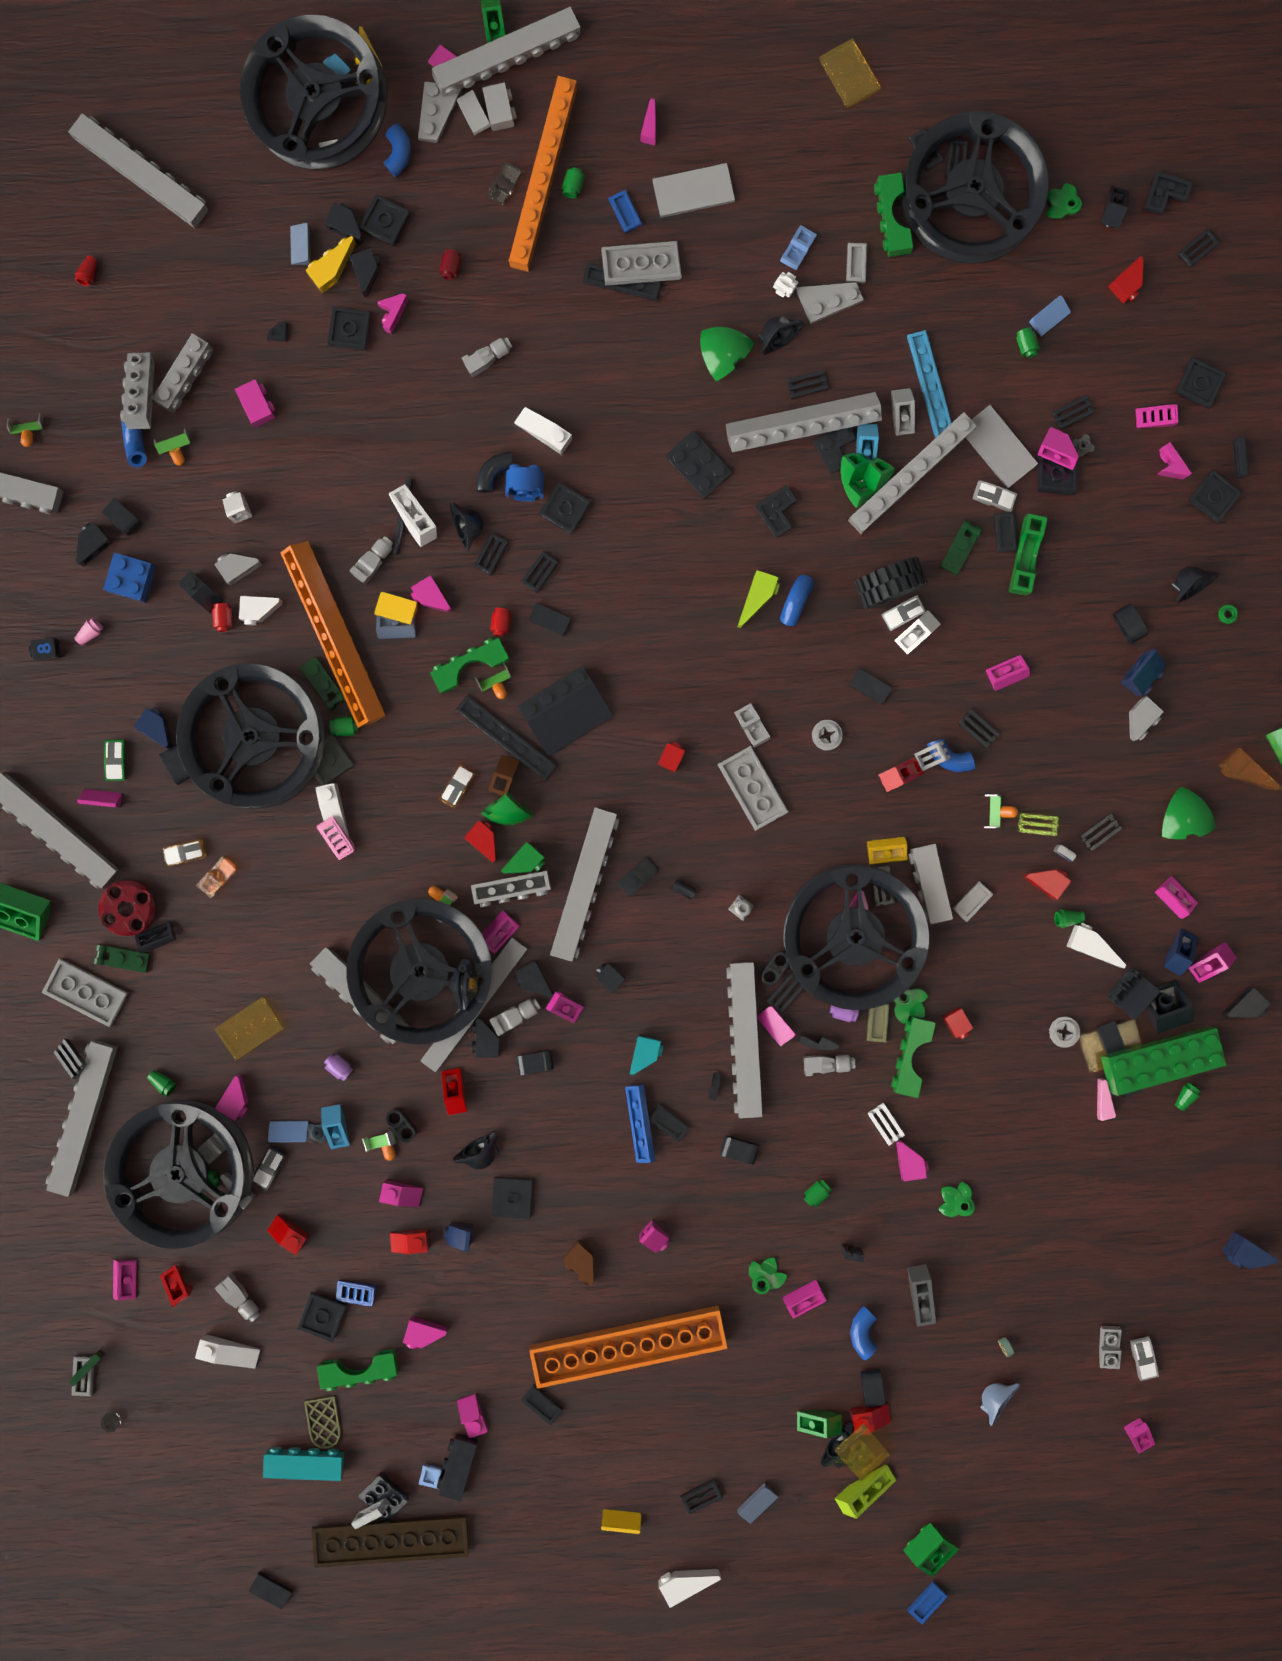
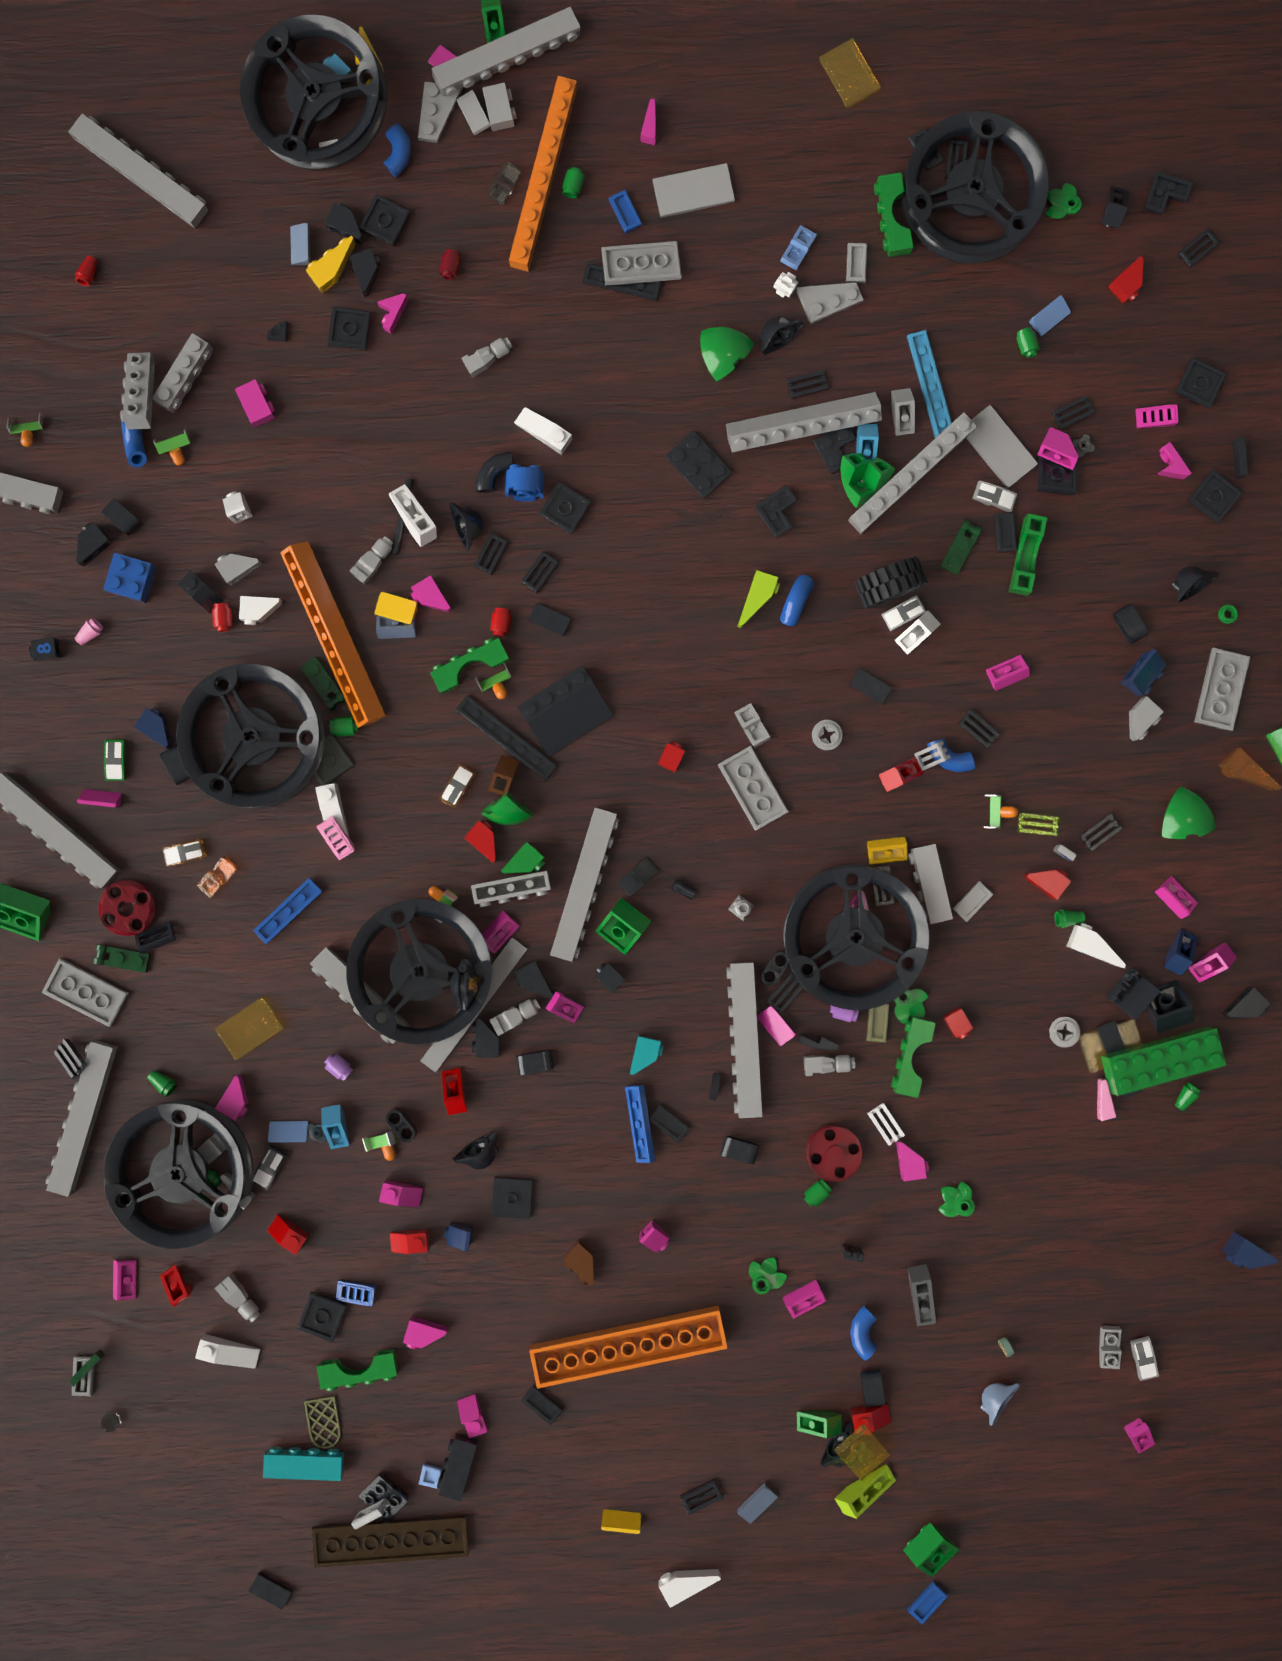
(287, 911): none -> blue plate
(623, 926): none -> green slope
(834, 1152): none -> dark red piece
(1222, 689): none -> light grey tile

